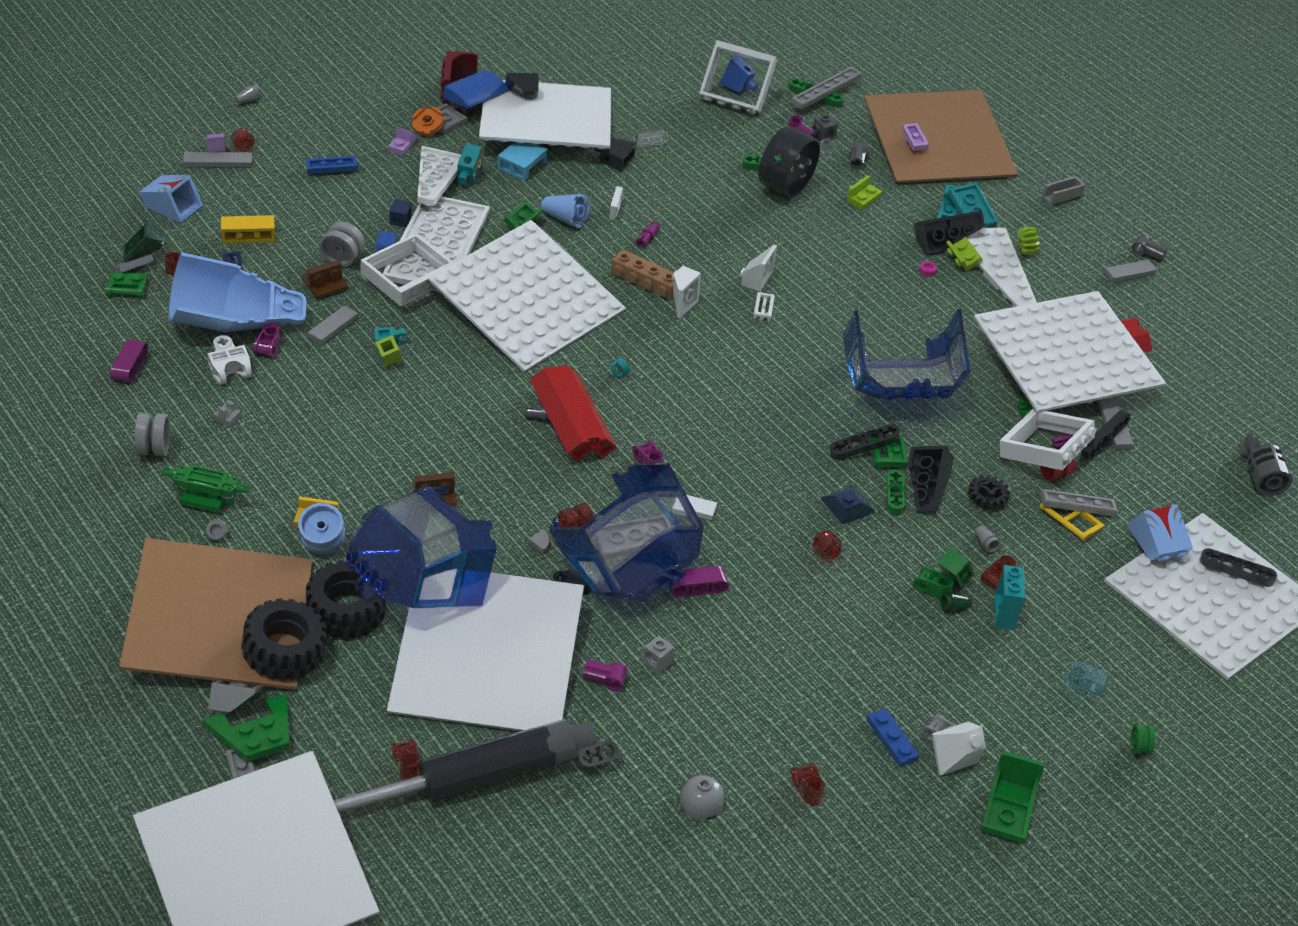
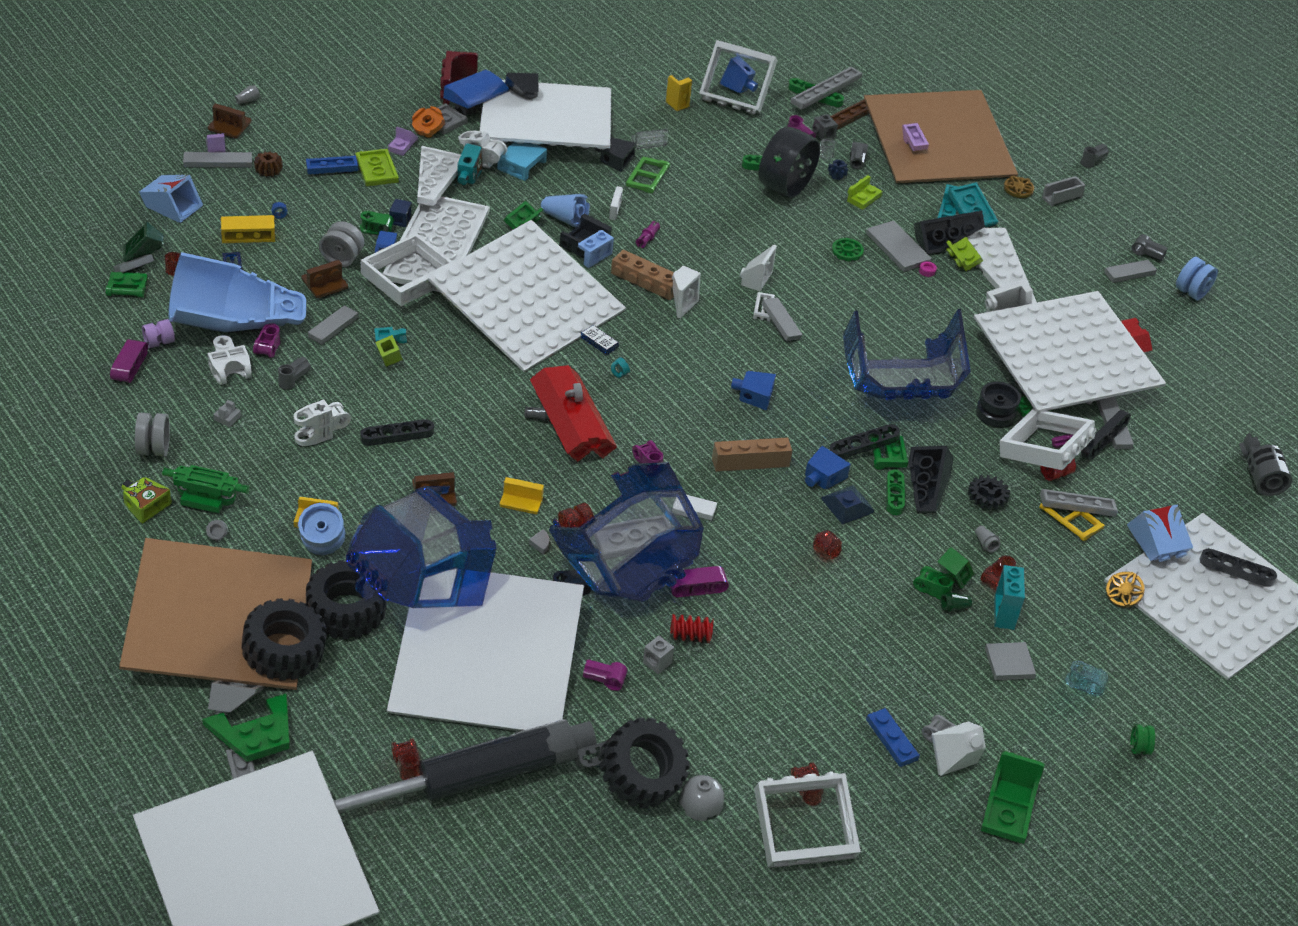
(145, 498): none -> lime torso
(158, 333): none -> lavender wheel
(228, 121): none -> reddish brown bracket
(242, 139): clear red head -> none
(268, 164): none -> reddish brown gear
(279, 215): none -> blue axle
(290, 373): none -> dark grey piece
(320, 421): none -> white piece
(376, 167): none -> lime tile
(376, 222): none -> green piece
(397, 434): none -> black beam
(491, 148): none -> white piece
(522, 495): none -> yellow panel
(576, 392): none -> light grey tile
(587, 227): none -> black panel
(596, 248): none -> light blue bracket
(599, 339): none -> tile
(637, 171): none -> bright green window
(664, 747): none -> black tyre
(678, 93): none -> yellow panel
(691, 628): none -> red piece
(751, 454): none -> medium nougat brick
(755, 388): none -> blue torso
(781, 319): none -> light grey tile
(812, 855): none -> white window
(826, 469): none -> blue torso
(838, 169): none -> dark blue gear
(848, 247): none -> green wheel
(850, 114): none -> reddish brown tile
(898, 245): none -> light grey tile
(998, 404): none -> black wheel
(1009, 296): none -> white panel
(1010, 661): none -> light grey tile
(1019, 186): none -> pearl gold wheel
(1028, 240): lime gear -> none
(1093, 154): none -> dark grey piece
(1125, 589): none -> pearl gold wheel
(1196, 278): none -> light blue wheel

